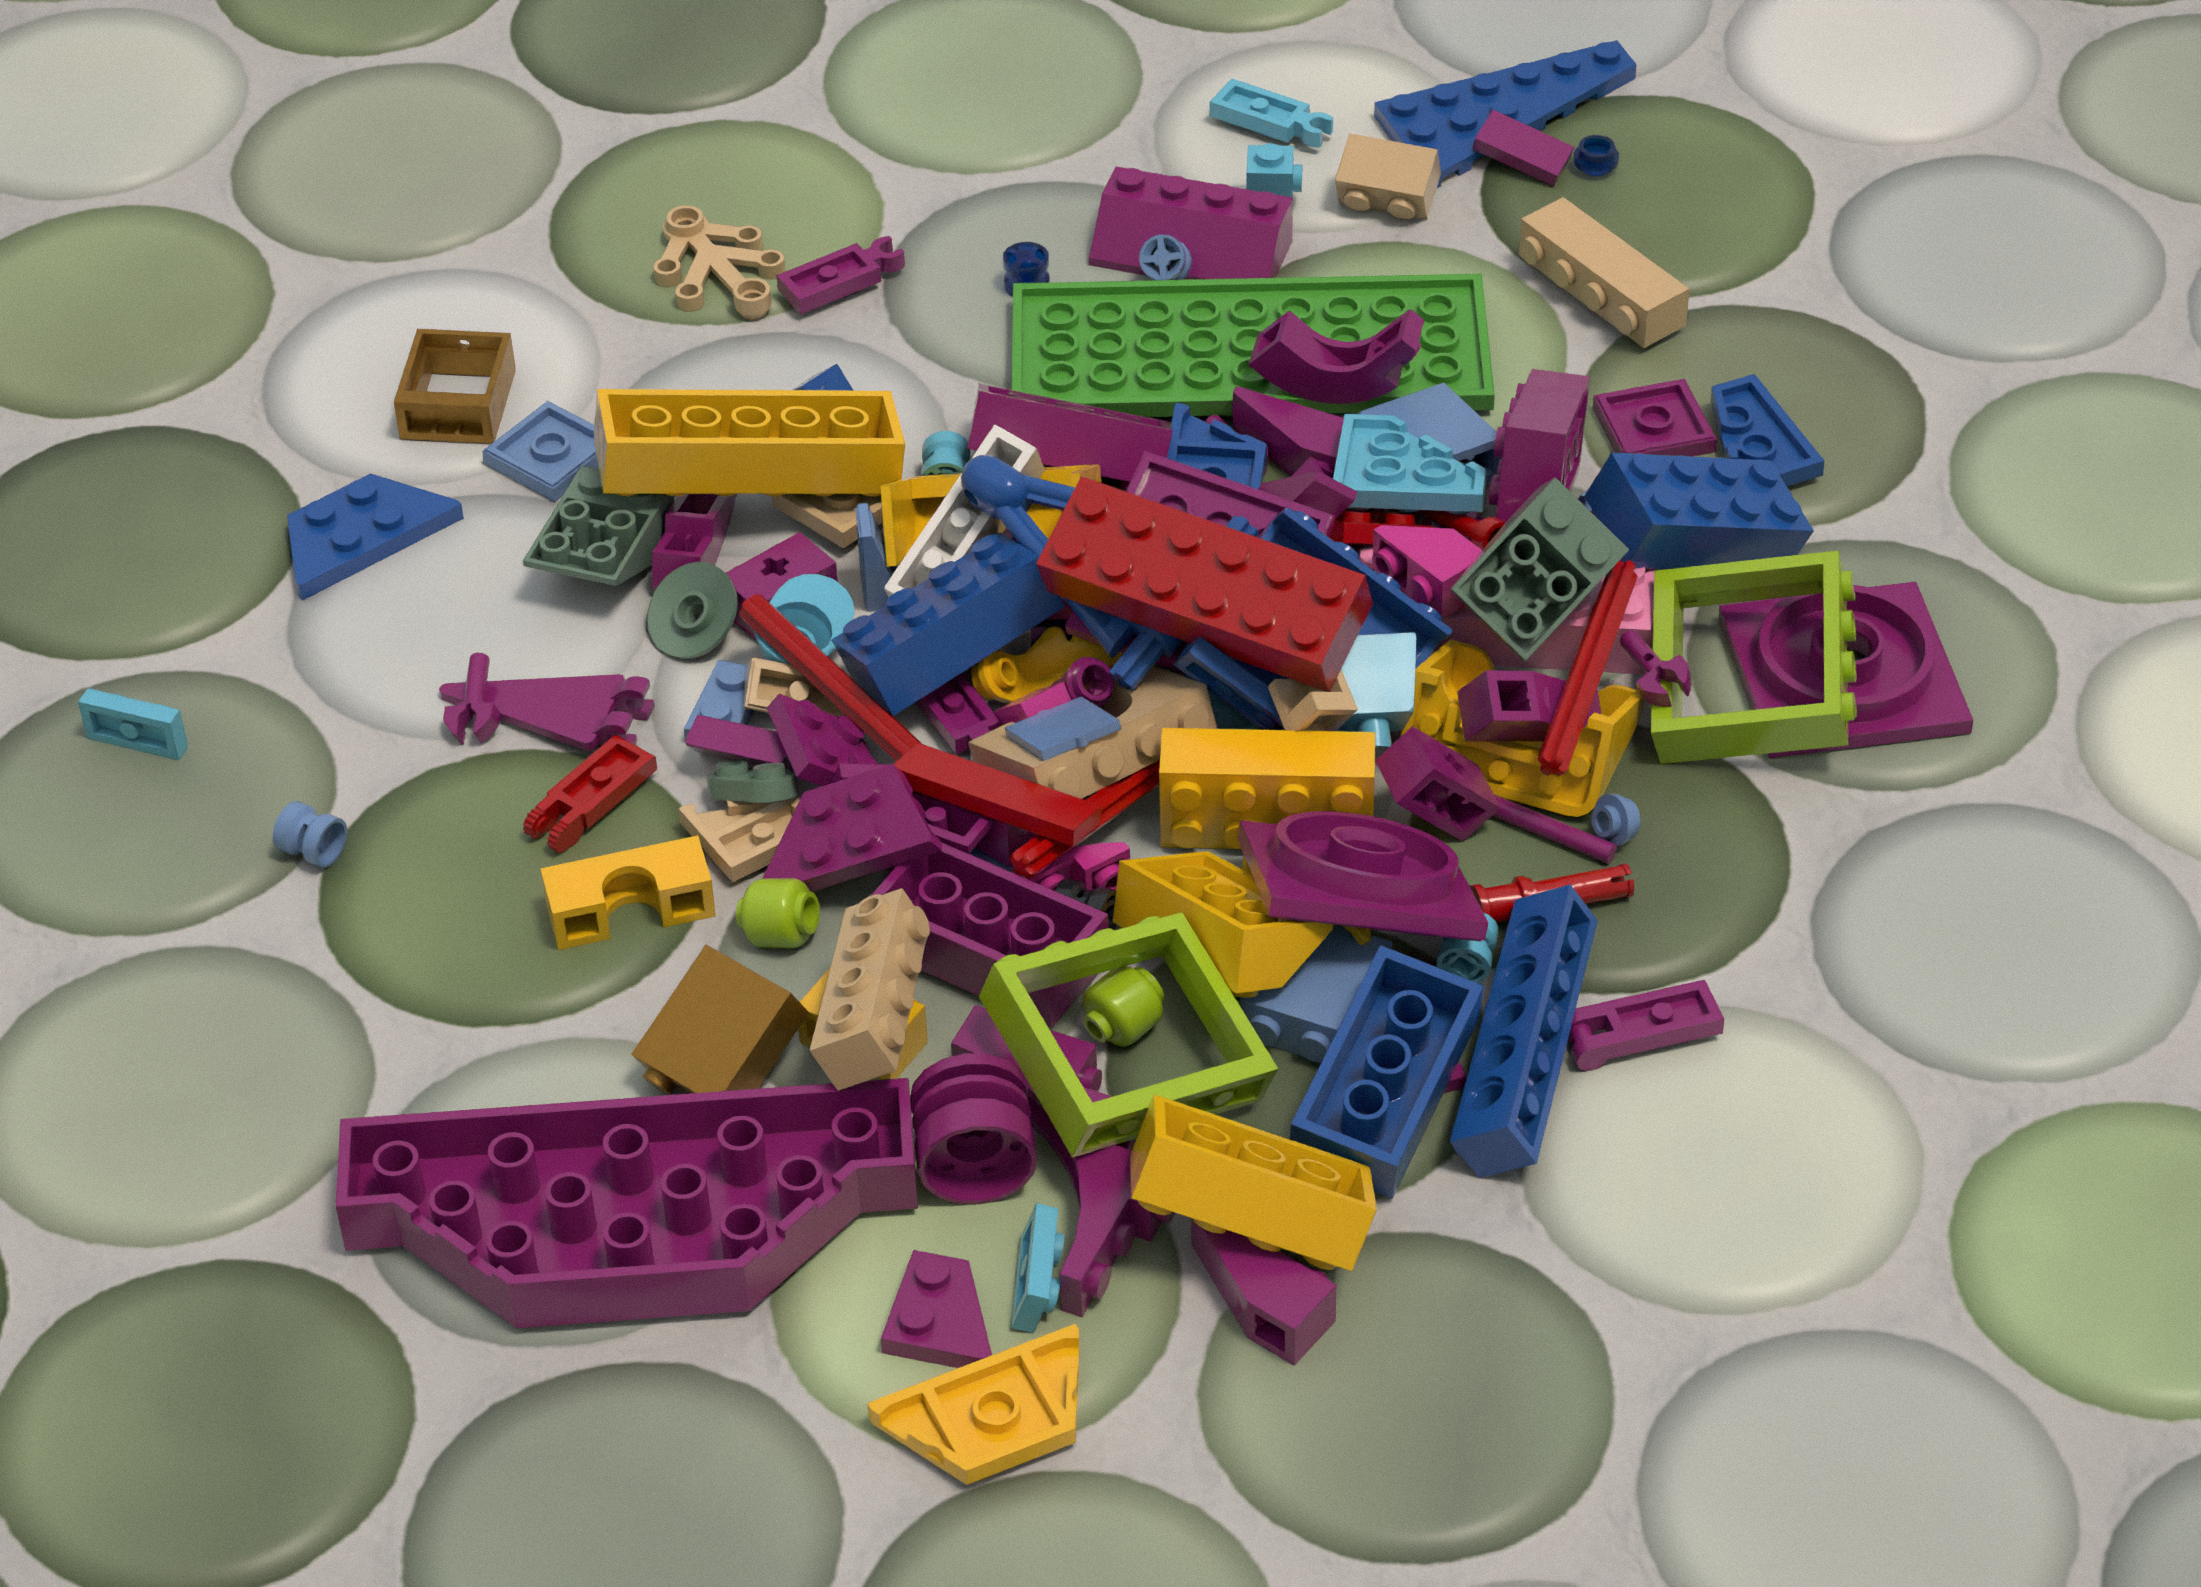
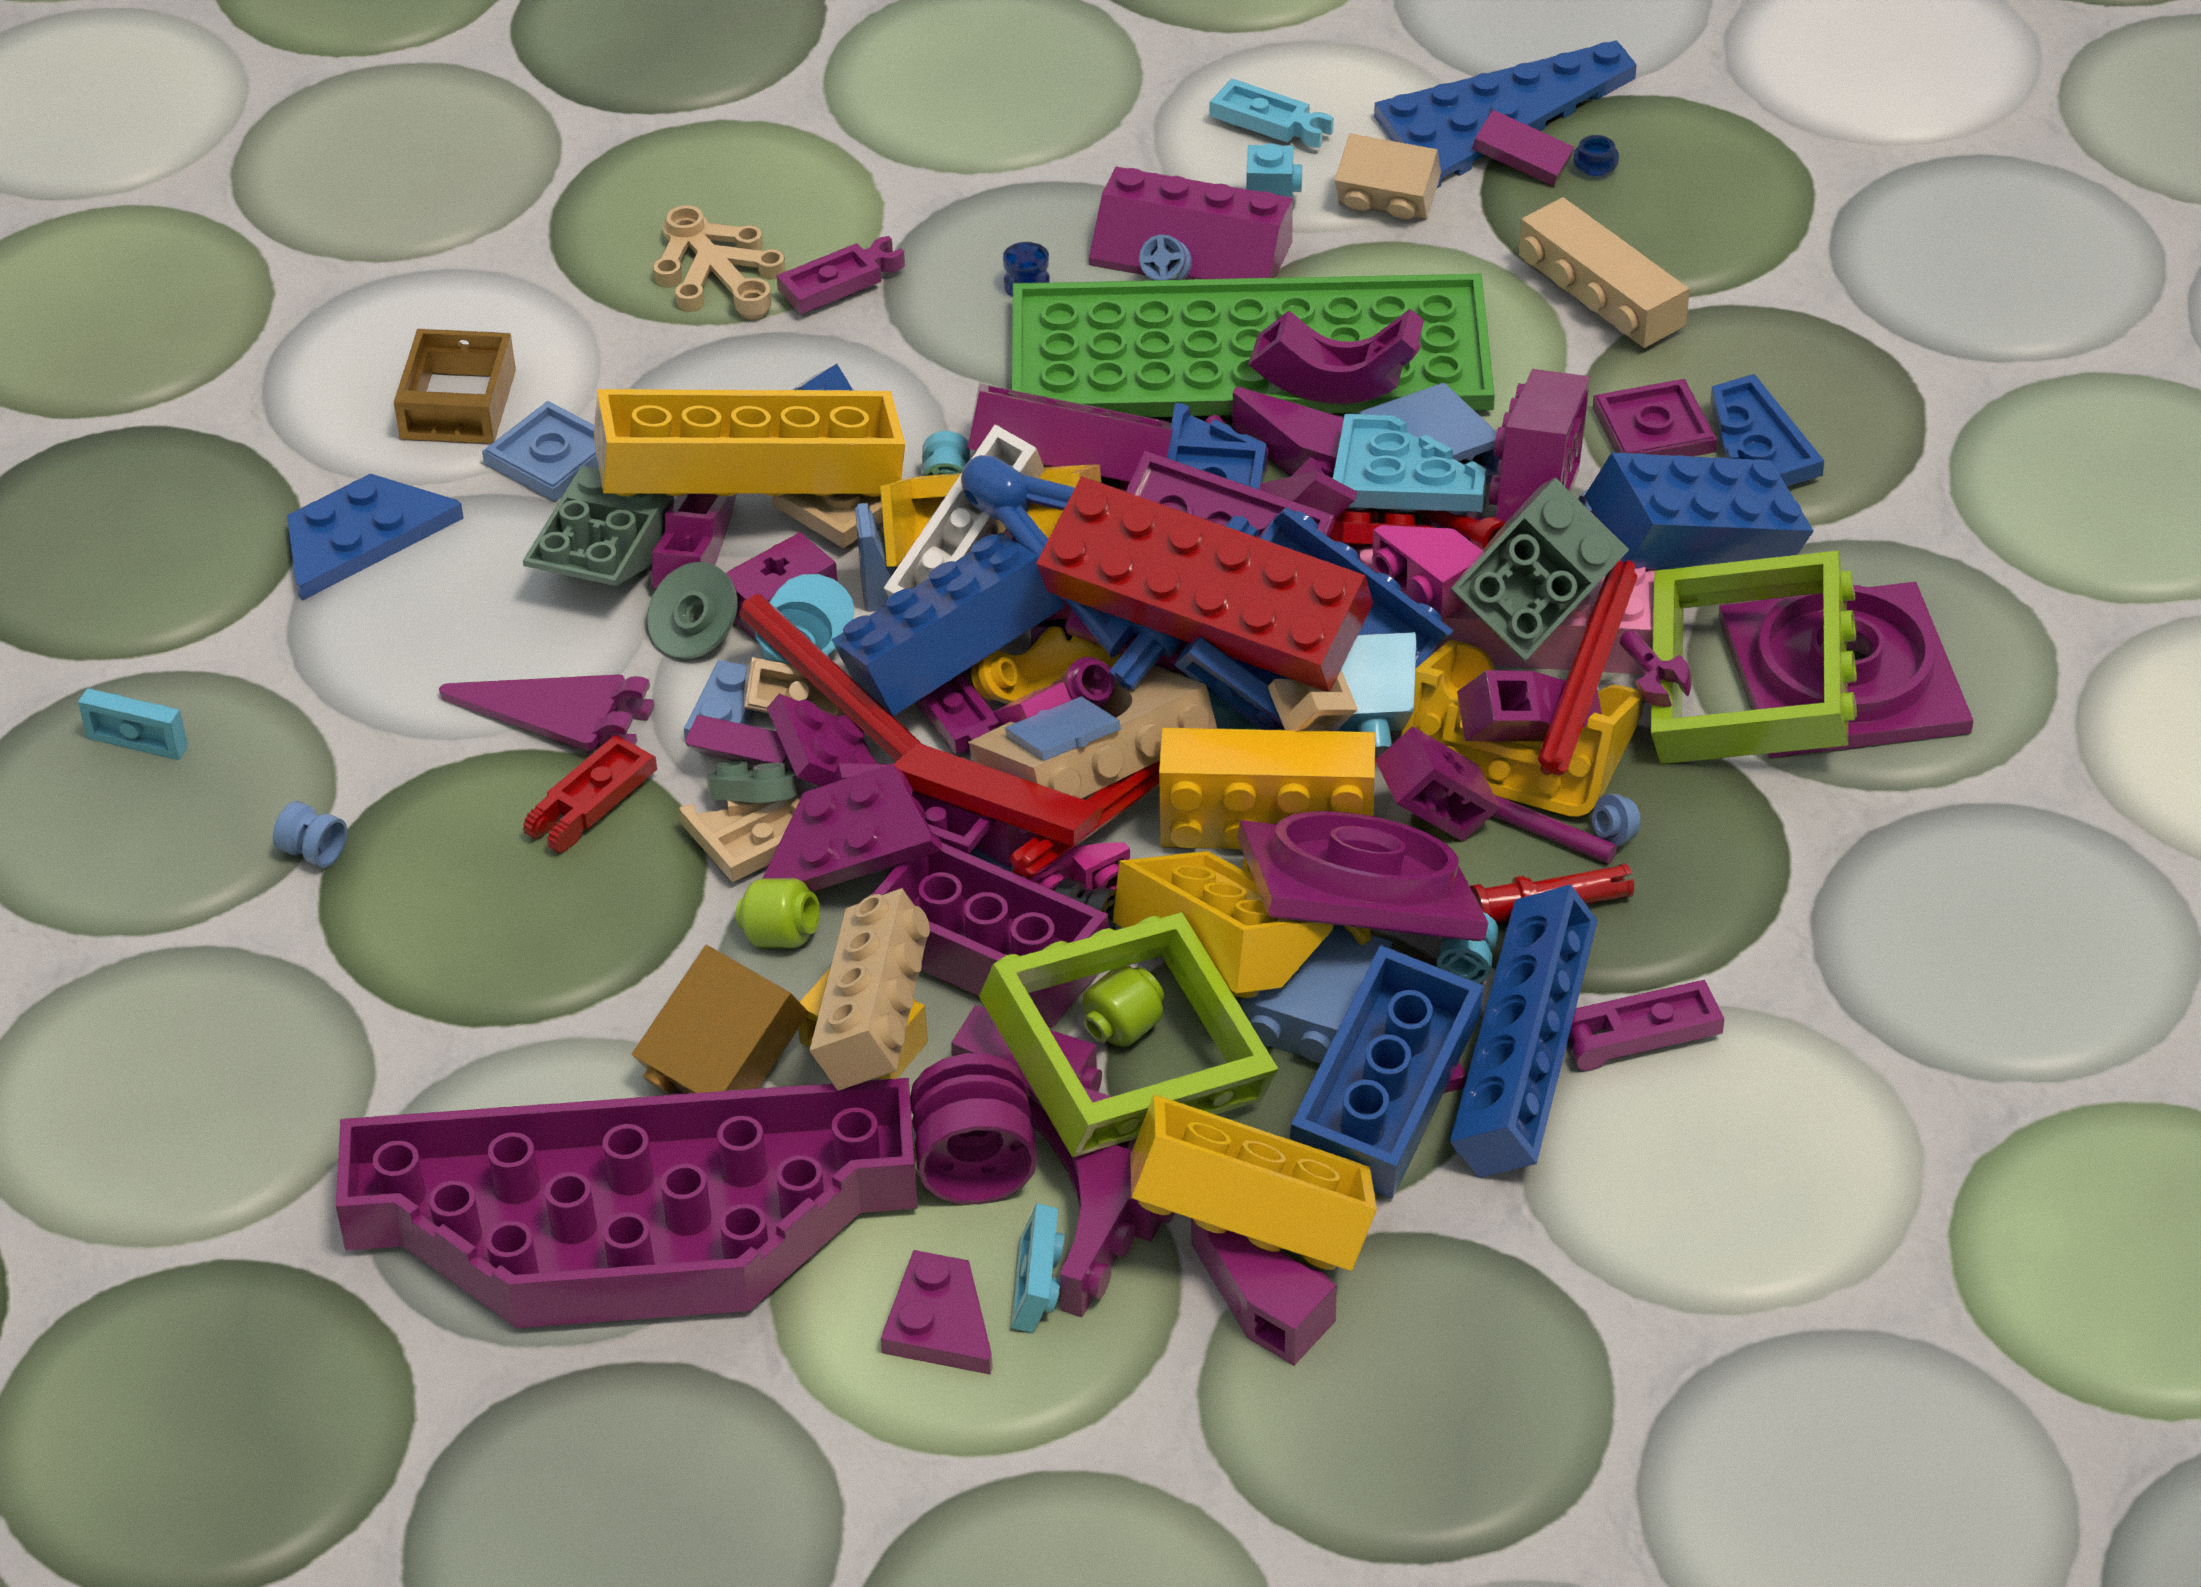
(487, 714): magenta bar -> none
(662, 875): yellow arch -> none
(990, 1410): yellow wing -> none

